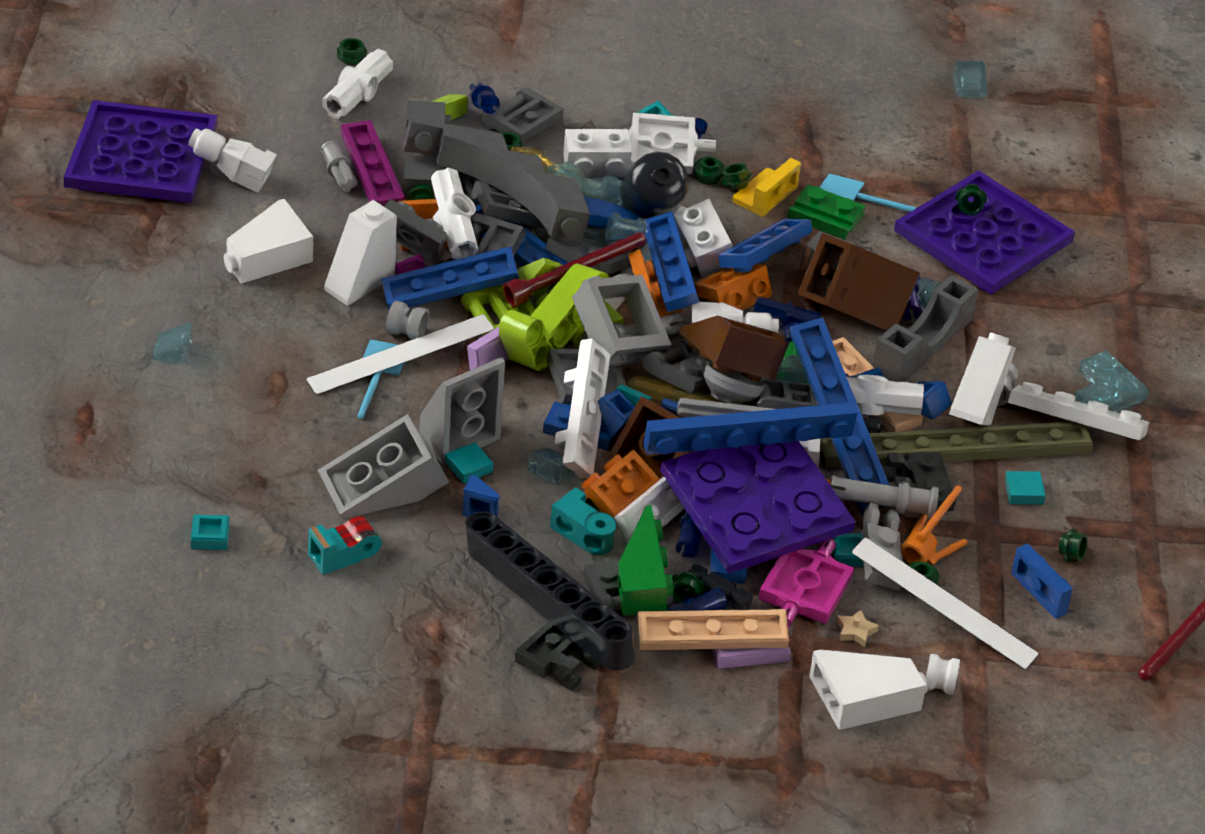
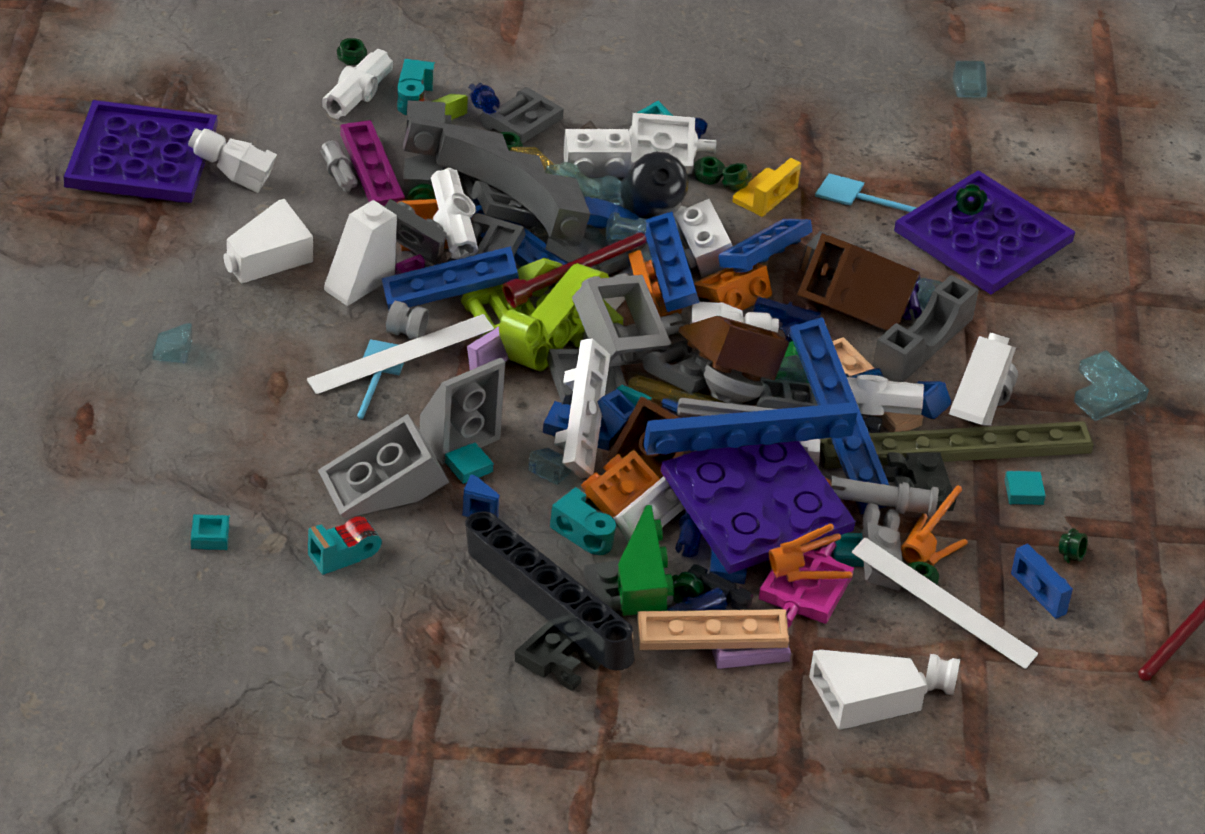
(413, 80): none -> teal leg
(789, 556): none -> orange plant
(827, 211): green plate -> none
(856, 628): tan piece -> none
(1091, 414): white plate -> none

